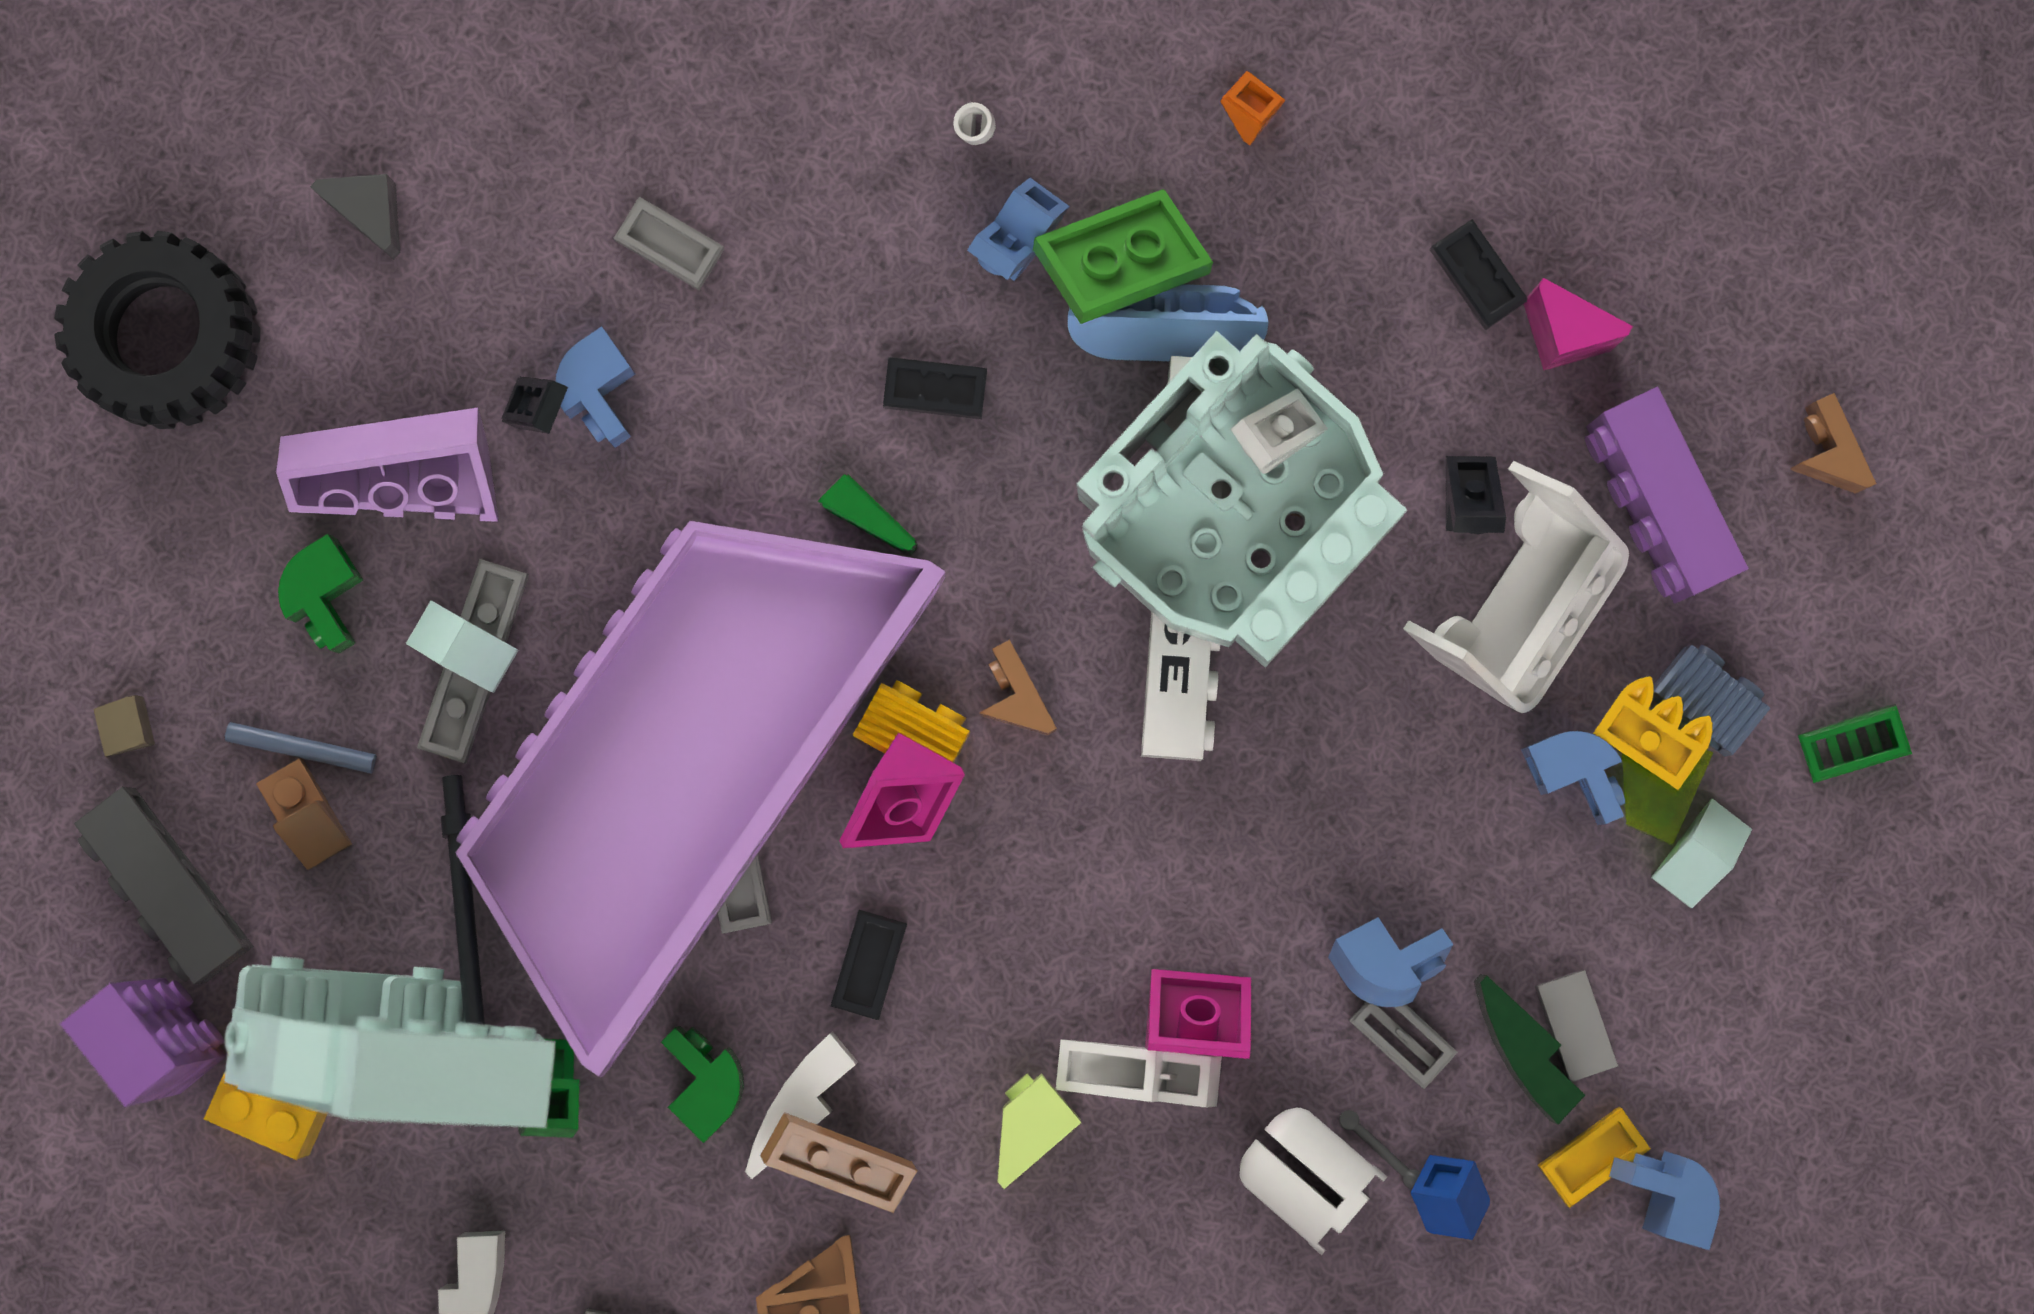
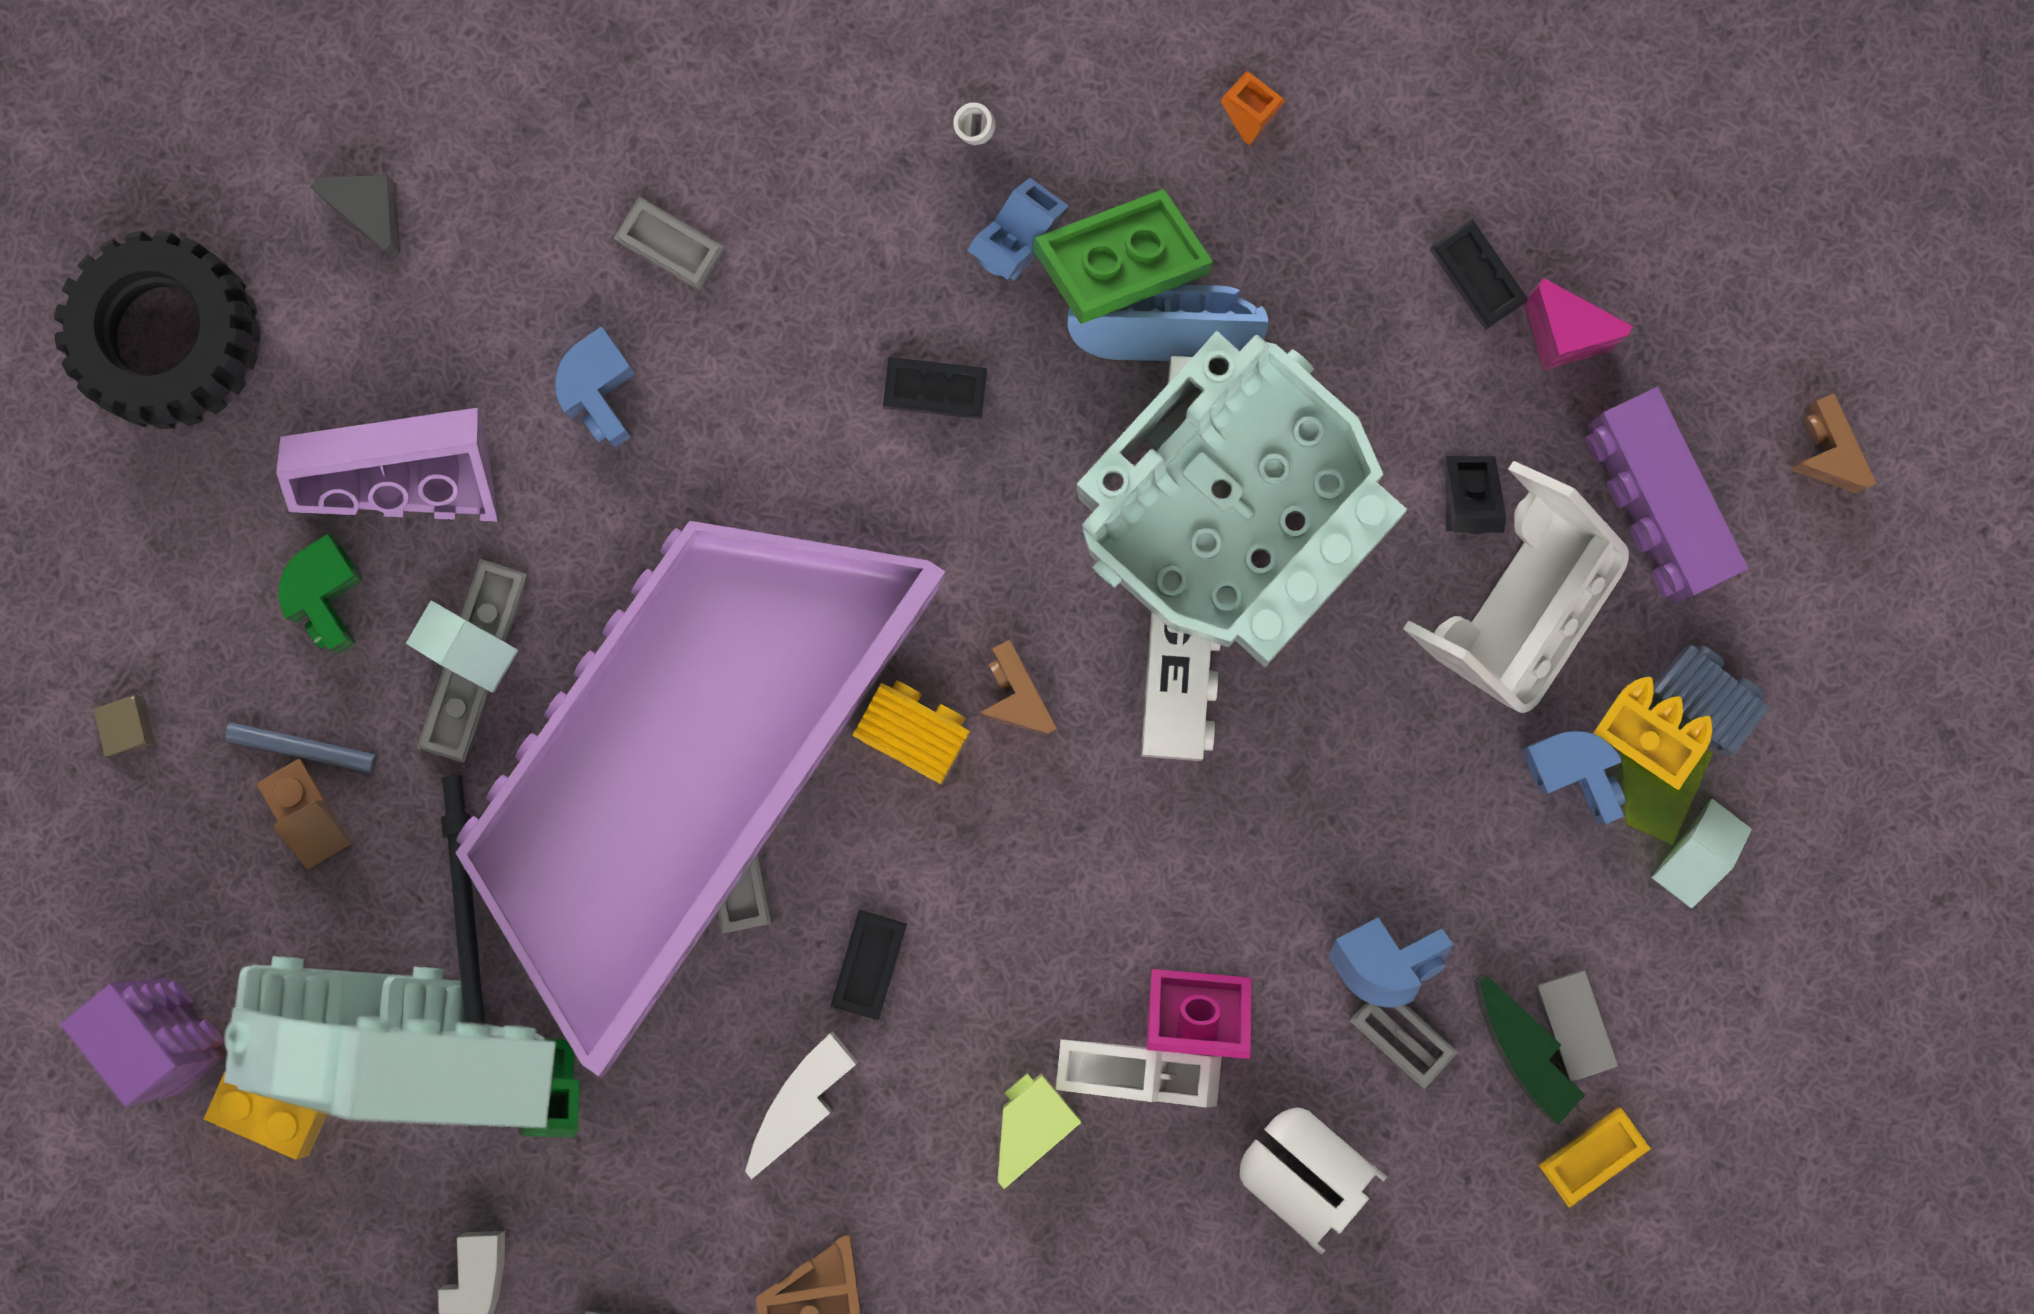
(162, 885): dark grey brick -> none
(534, 404): black plate -> none
(717, 1086): green brick -> none
(838, 1162): medium nougat plate -> none
(854, 505): green slope -> none
(903, 797): dark pink slope -> none
(1278, 430): white slope -> none
(1350, 1121): dark grey hinge -> none
(1451, 1197): blue panel -> none
(1682, 1199): medium blue brick -> none
(1895, 729): green slope -> none

